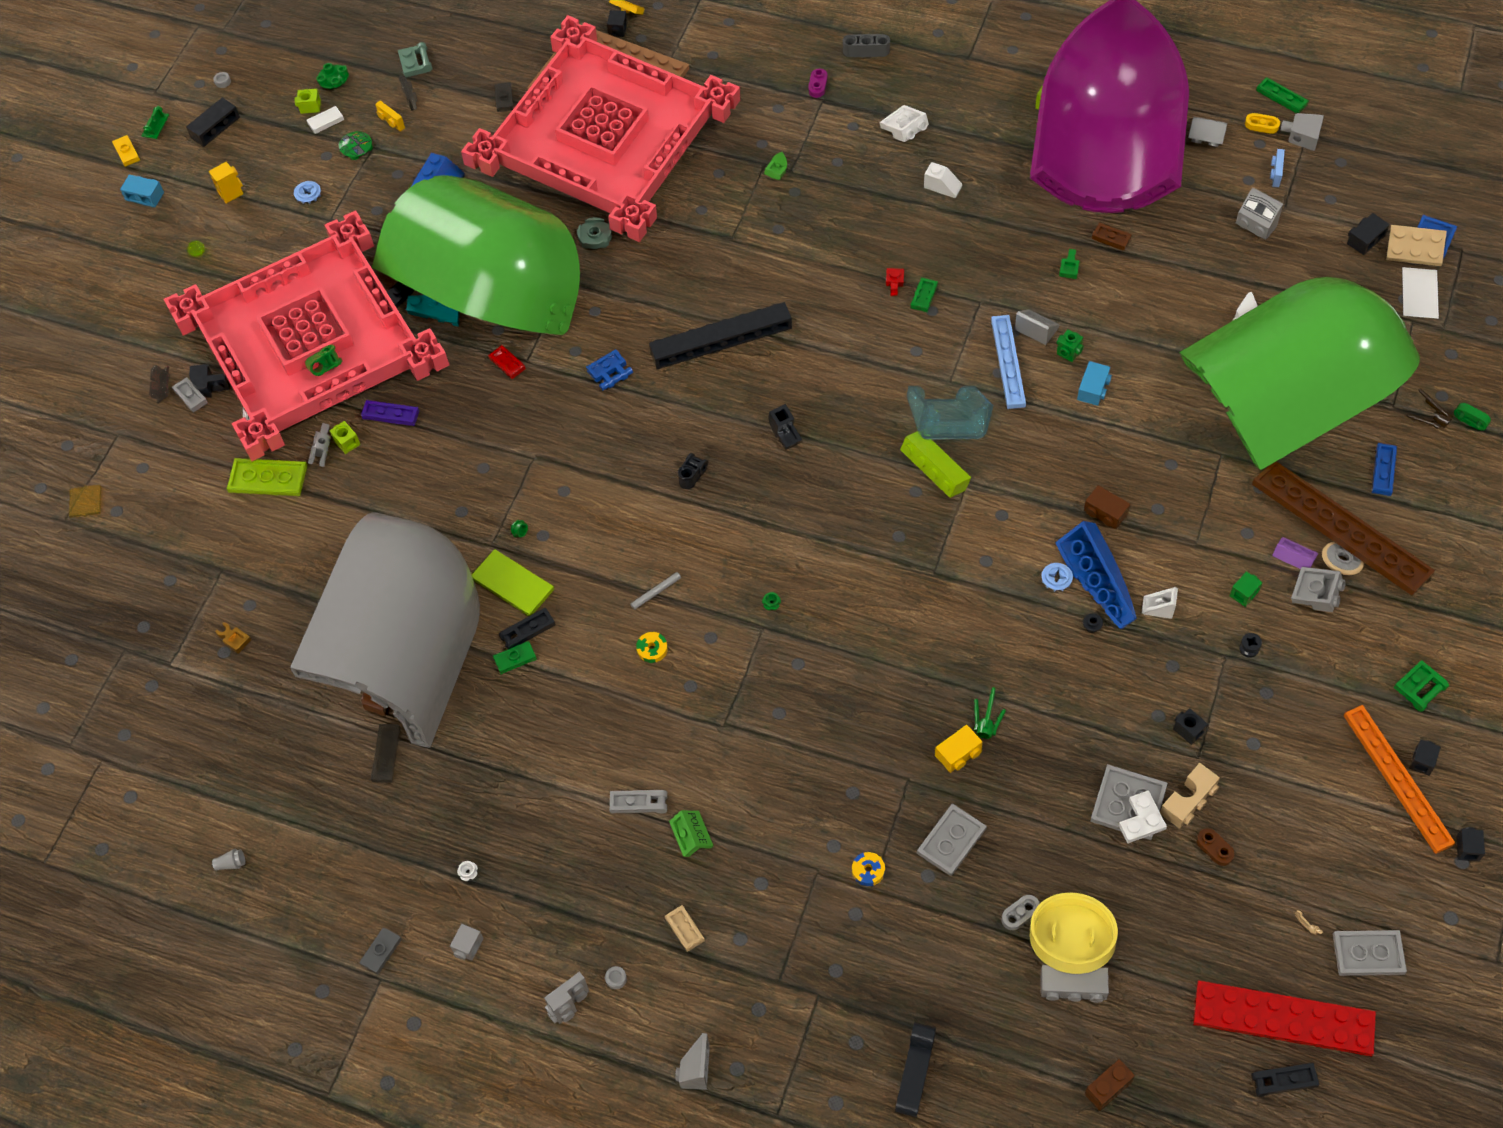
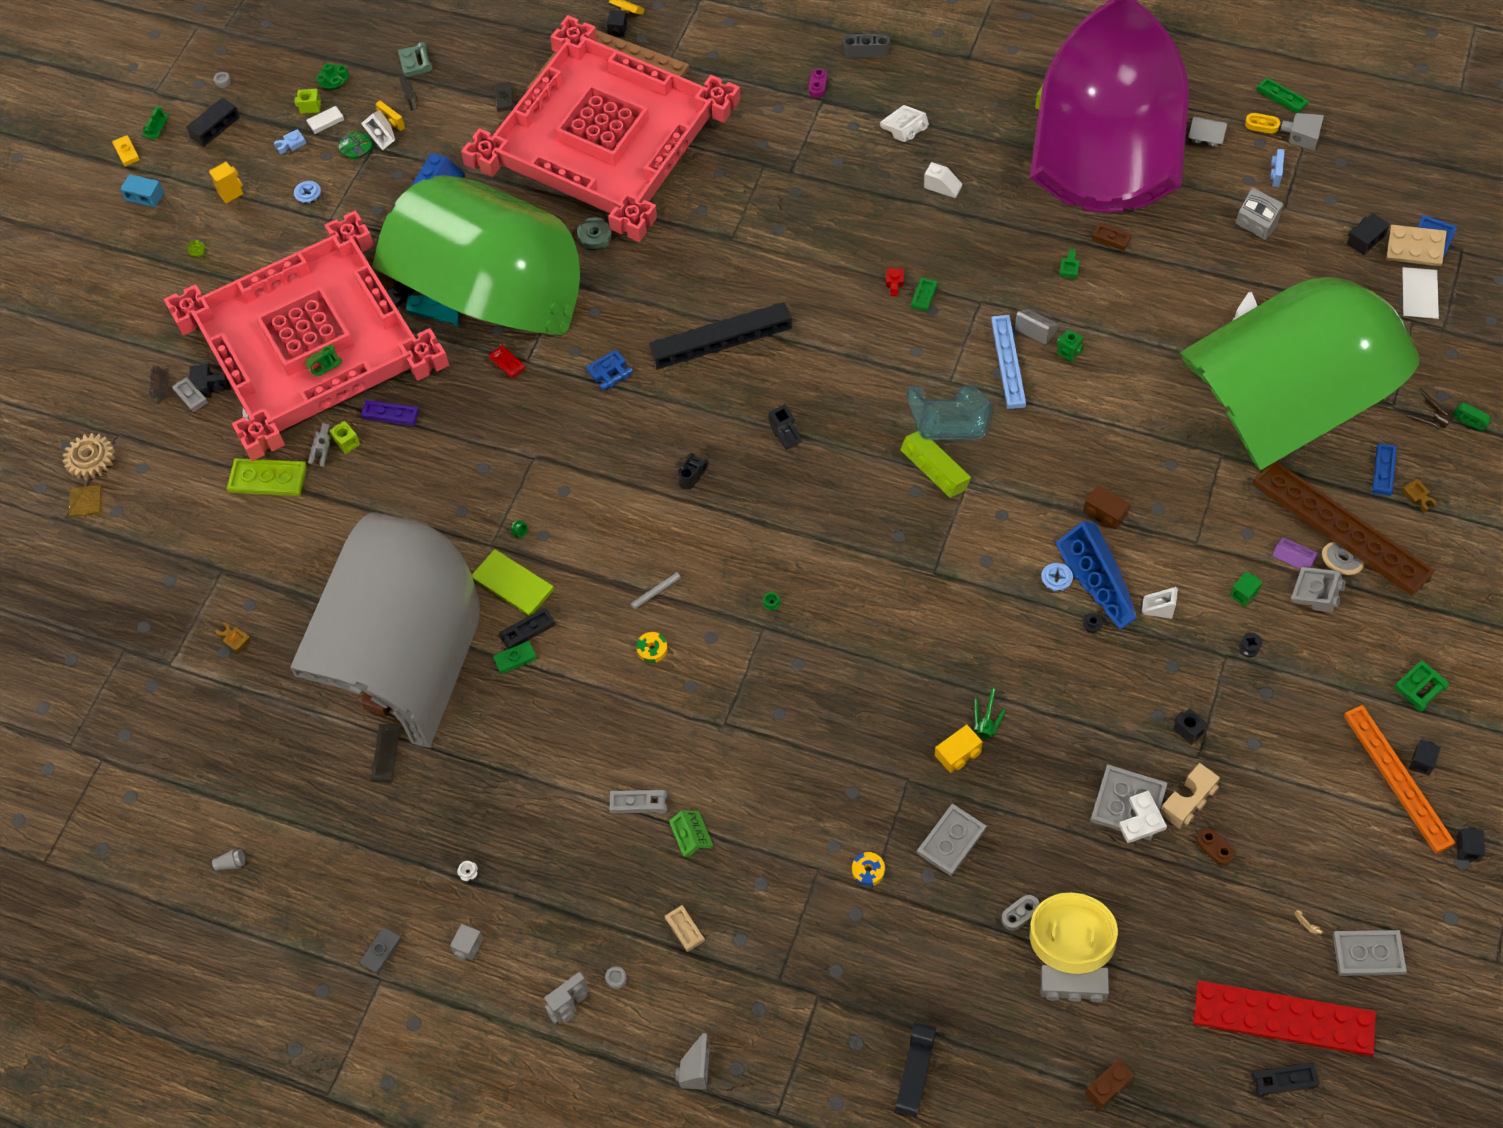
(88, 456): none -> tan gear
(291, 140): none -> light blue plate
(379, 129): none -> white slope
(777, 166): bright green plate -> none
(1093, 383): dark azure brick -> none
(1418, 493): none -> pearl gold plate

